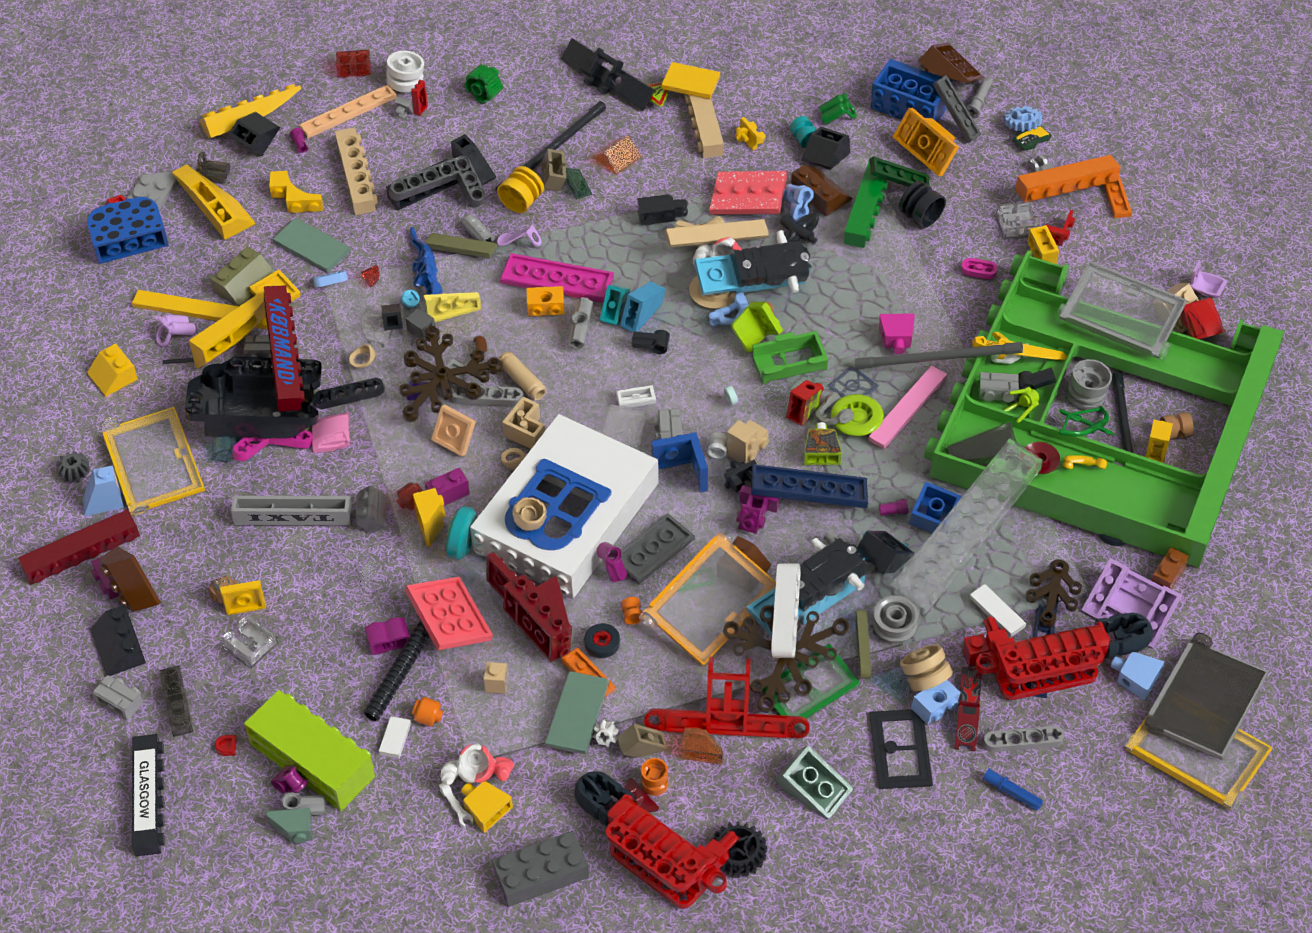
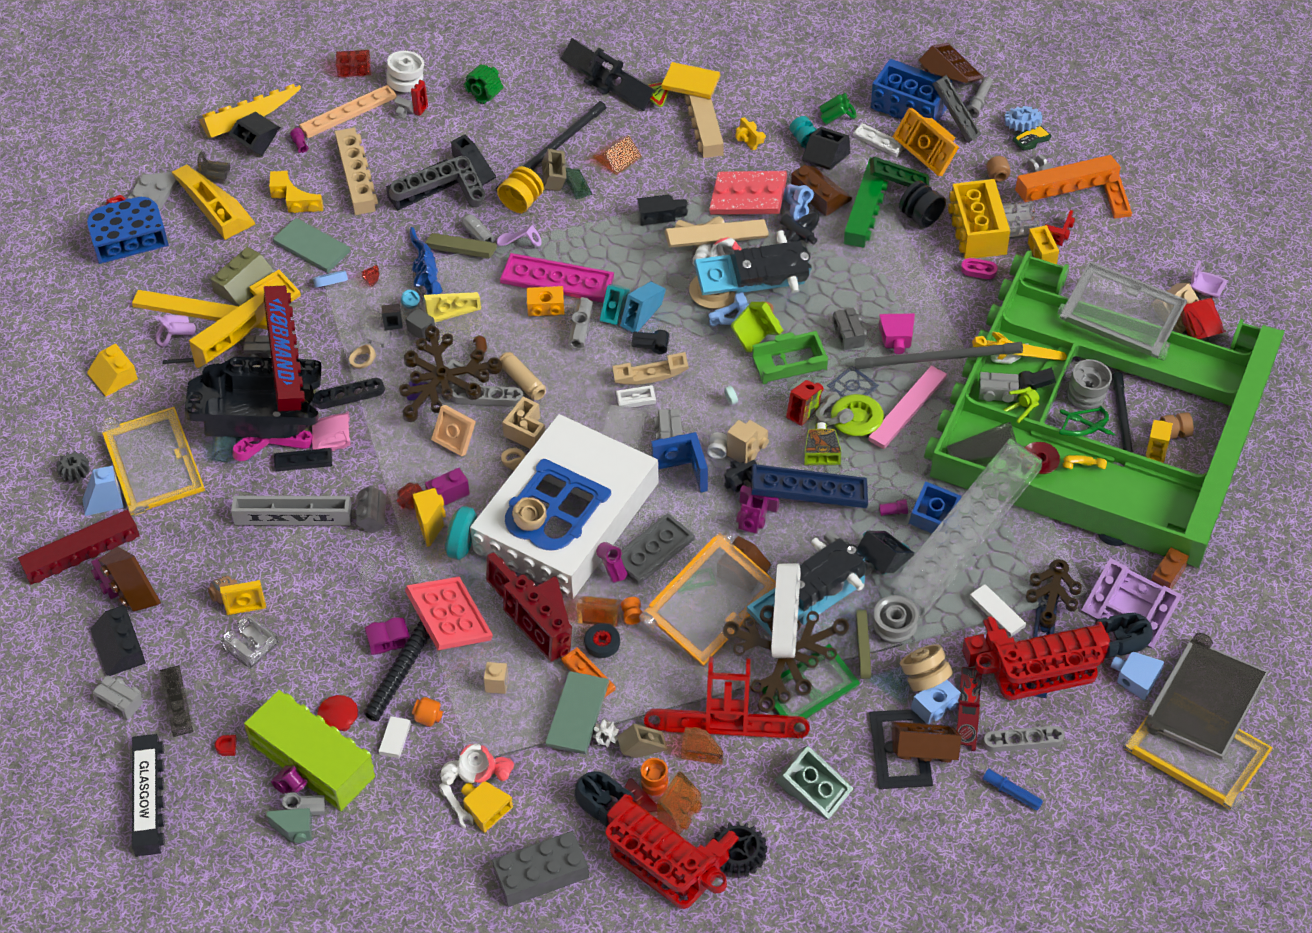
(303, 459): none -> black tile
(339, 712): none -> red dish
(598, 610): none -> clear orange slope
(651, 372): none -> tan slope
(679, 803): none -> clear orange slope
(849, 328): none -> flat silver brick
(878, 140): none -> white tile
(925, 741): none -> reddish brown slope
(979, 219): none -> yellow brick
(998, 168): none -> medium nougat head

